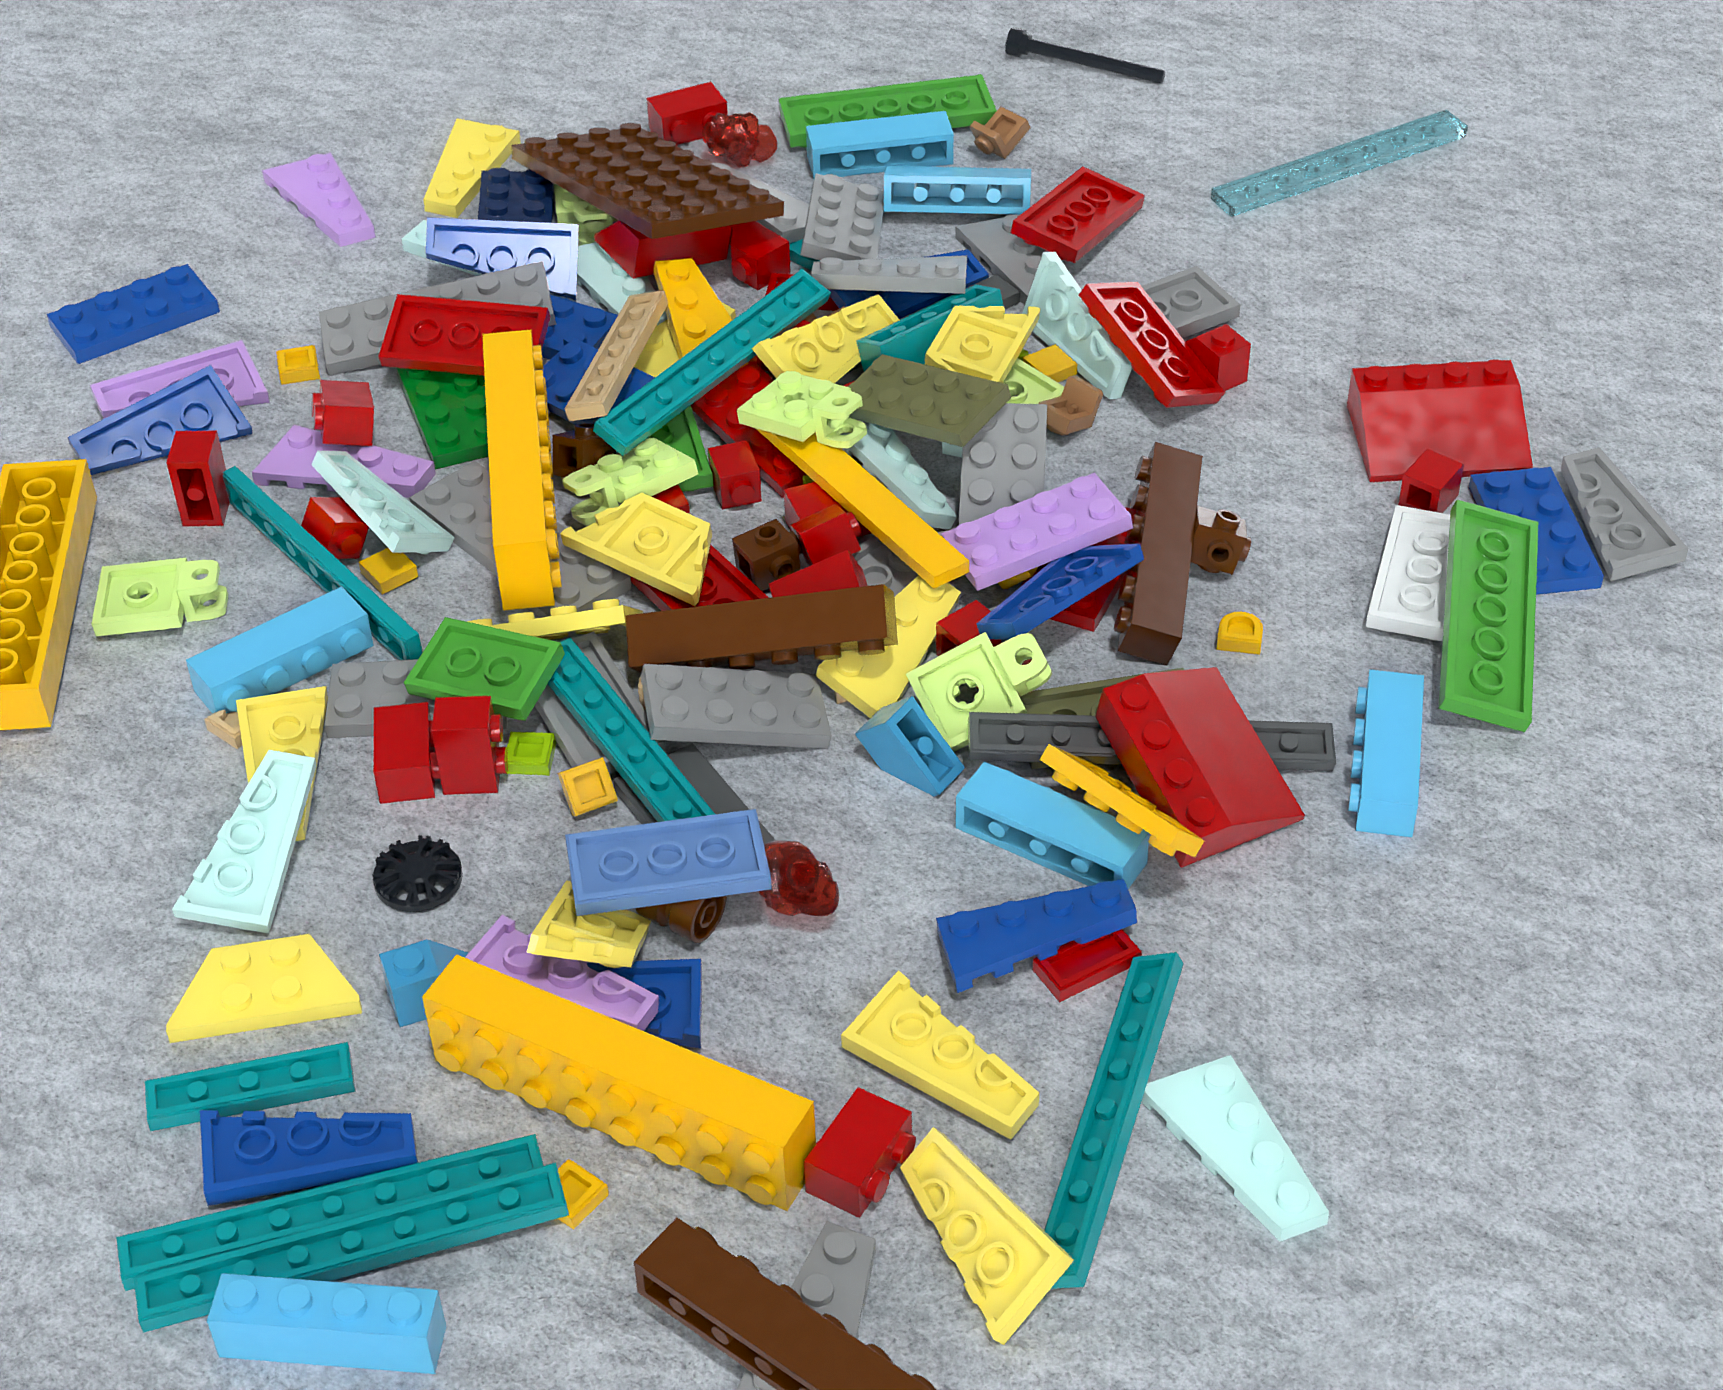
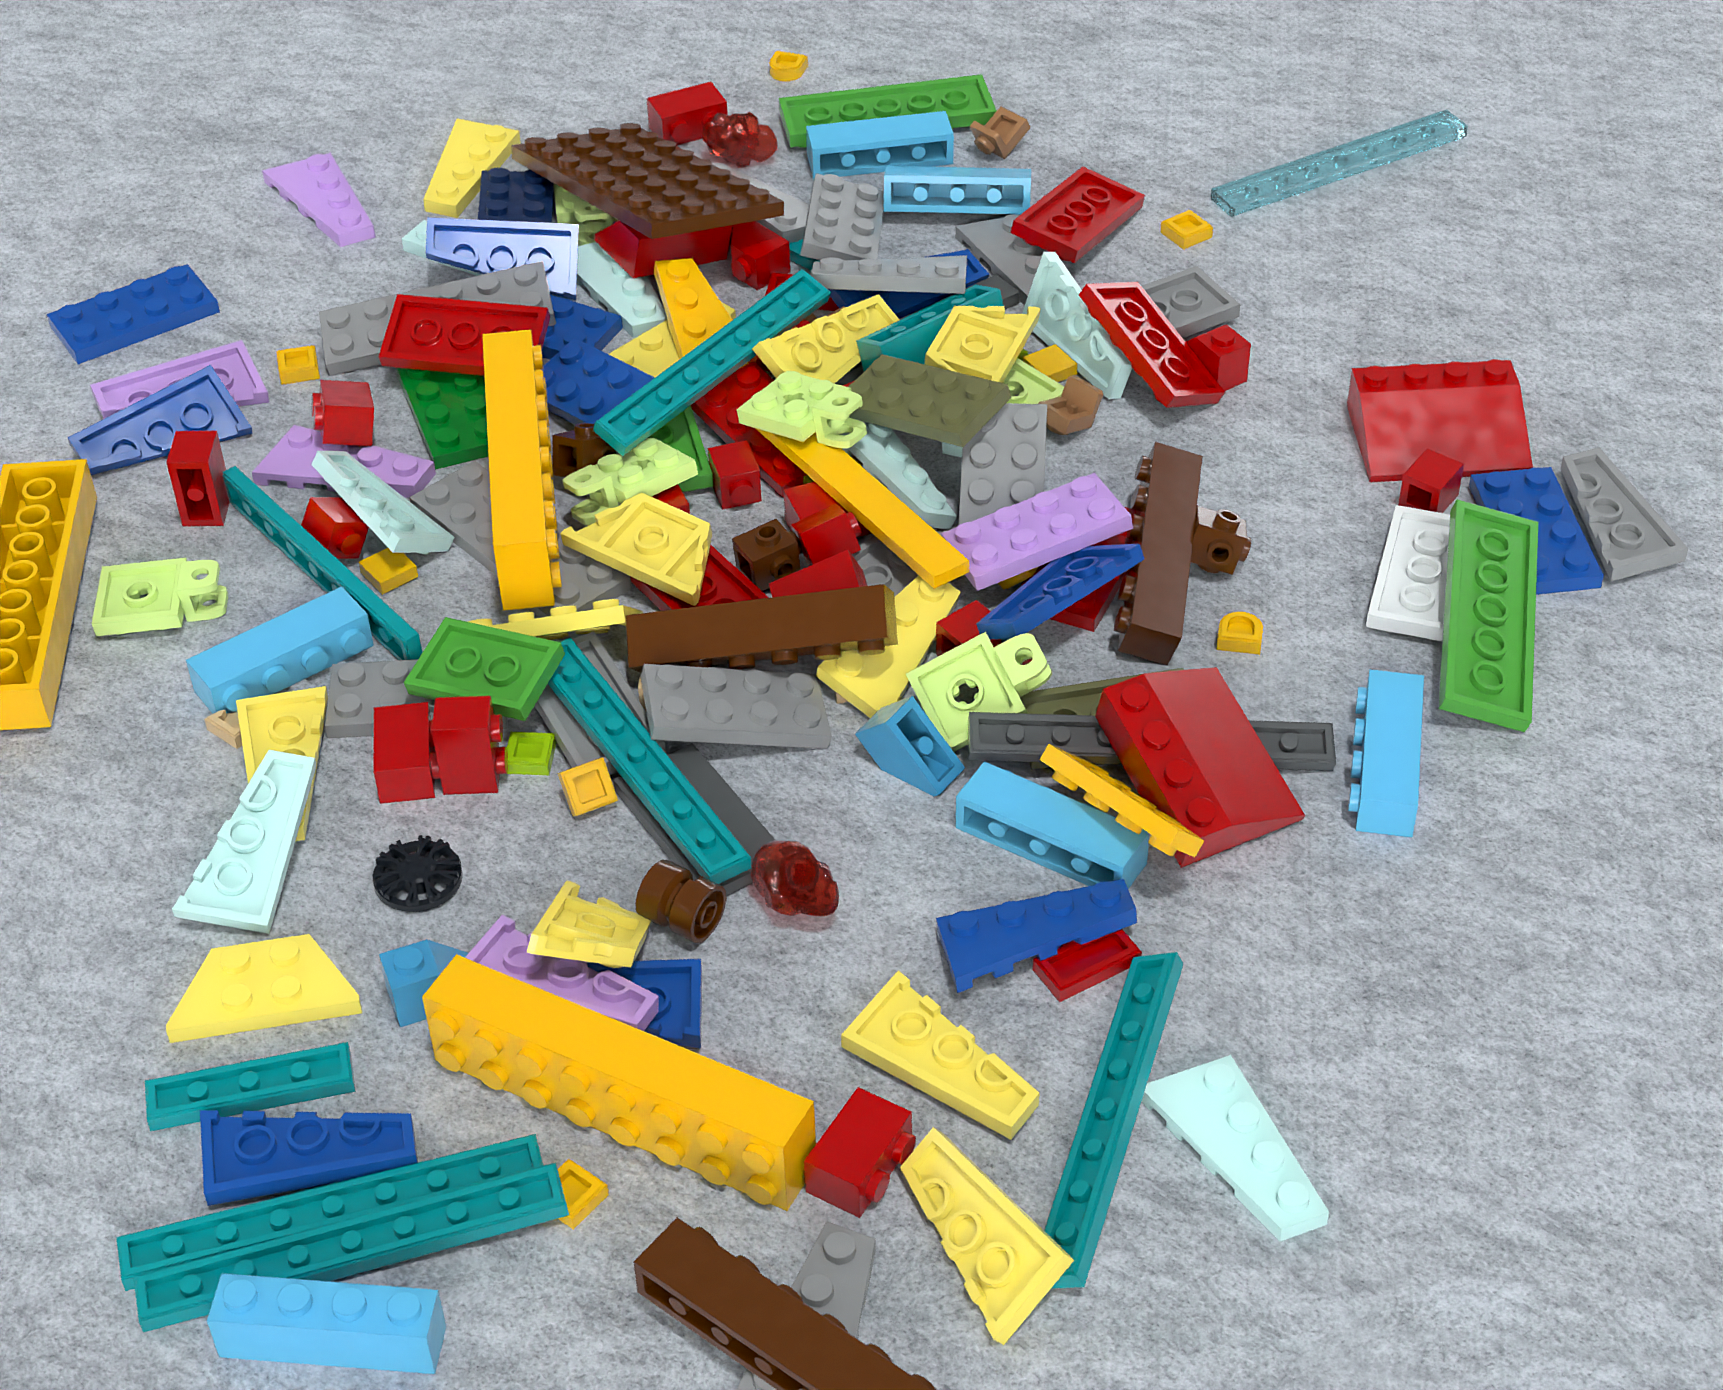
(616, 356): tan tile -> none
(667, 862): medium blue tile -> none
(787, 66): none -> yellow tile
(1020, 43): black piece -> none
(1186, 229): none -> yellow tile

